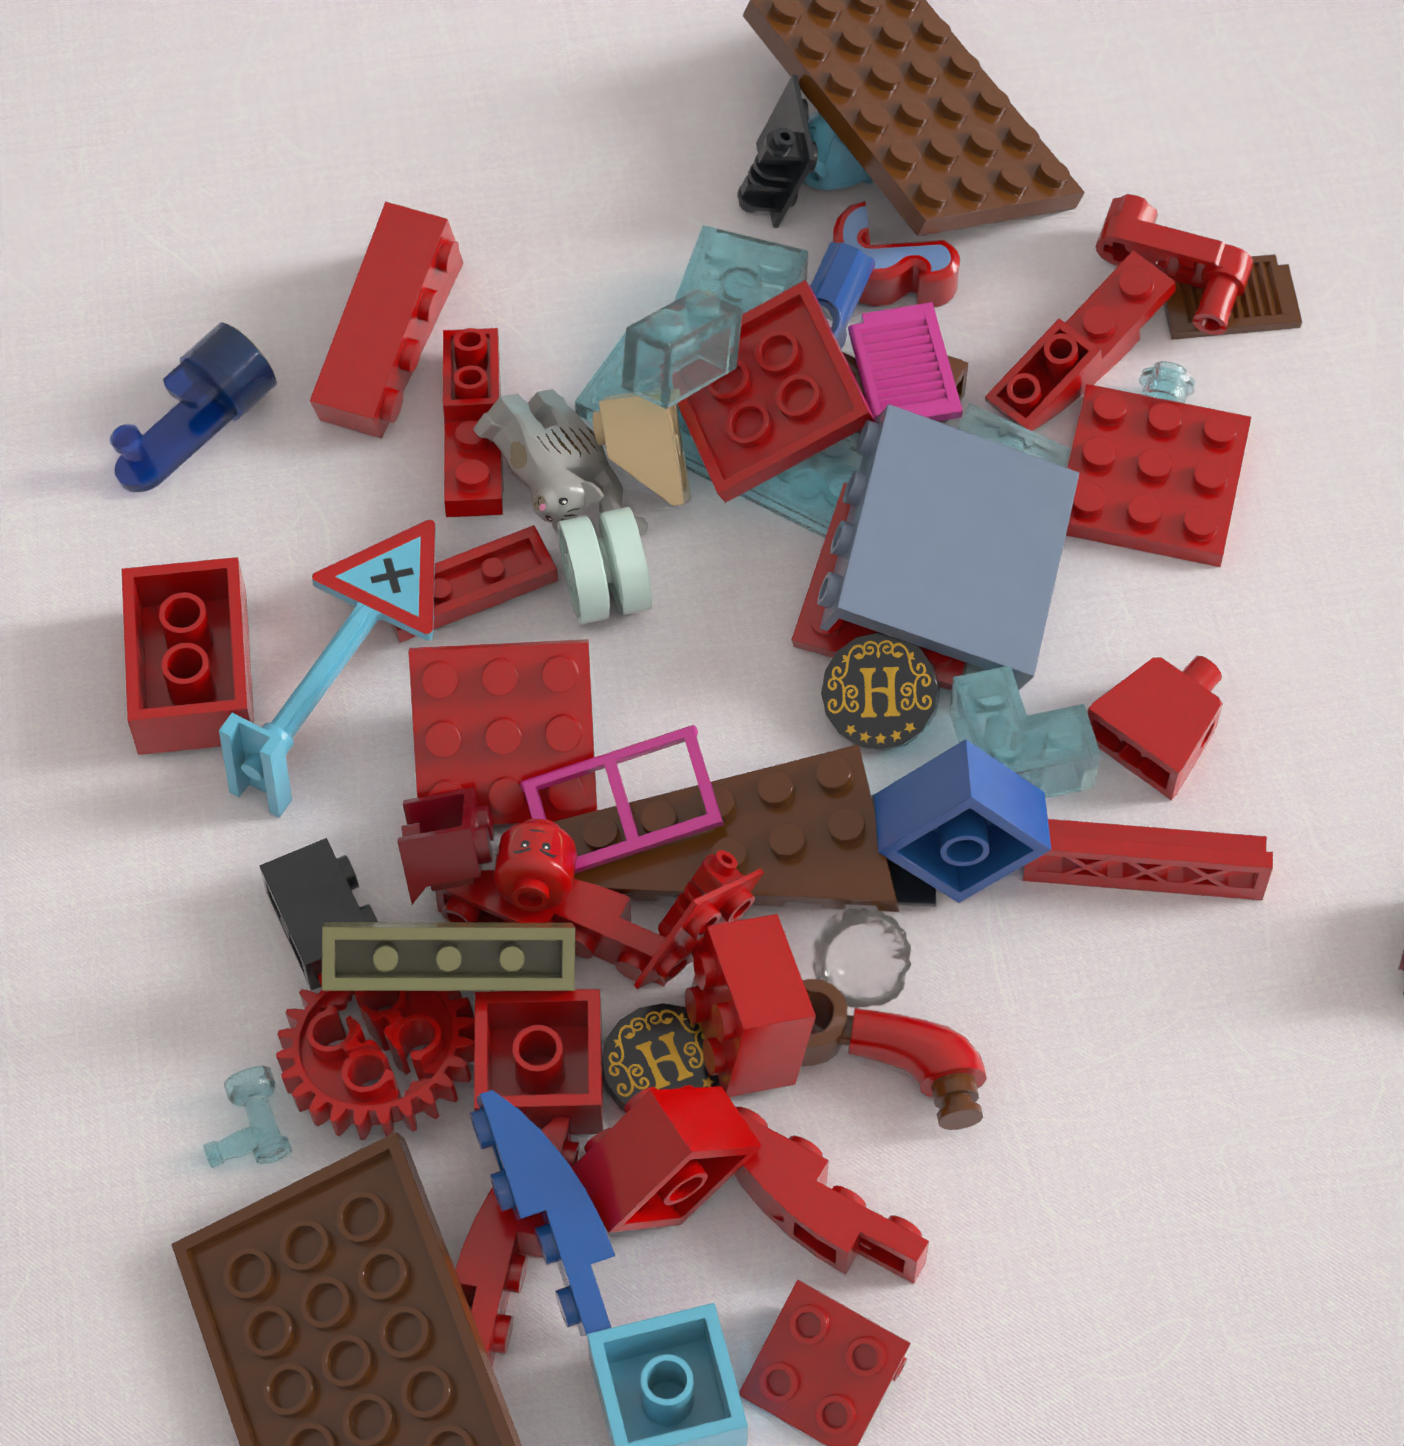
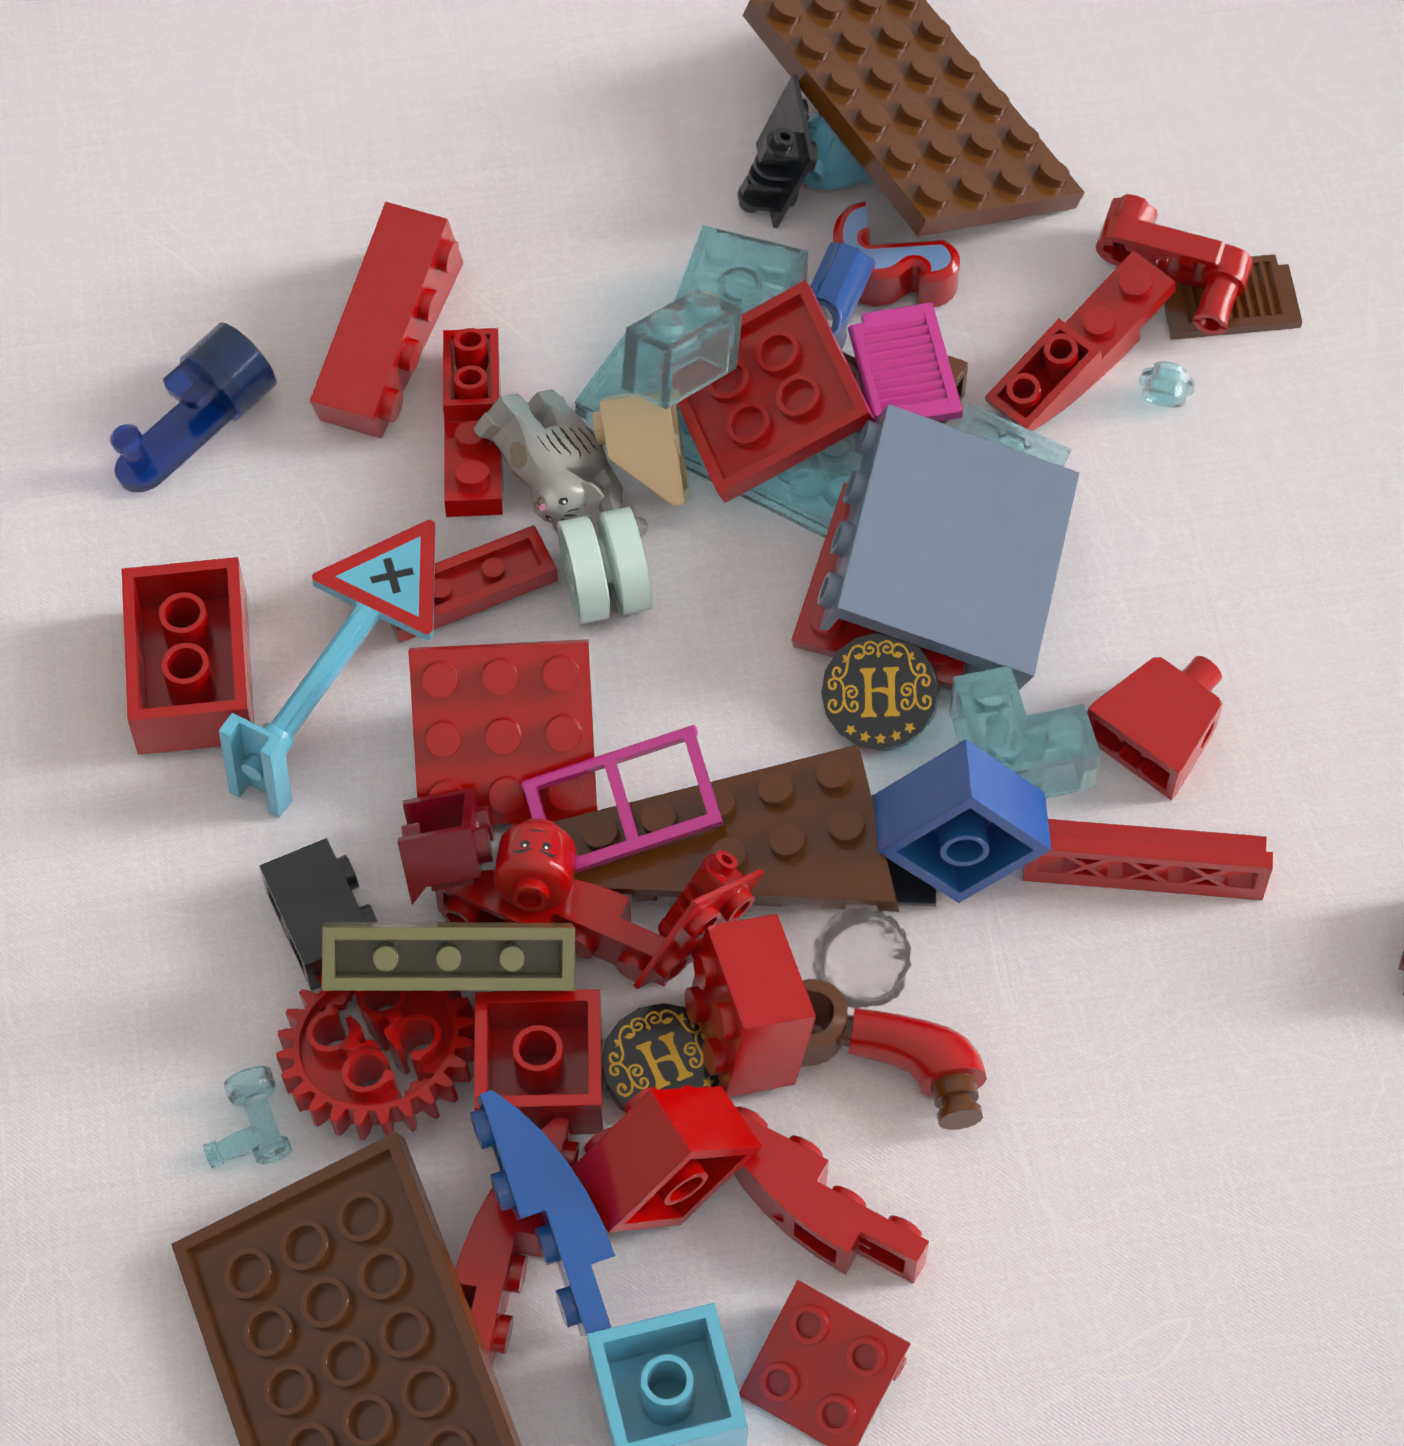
(1155, 474): red plate -> none

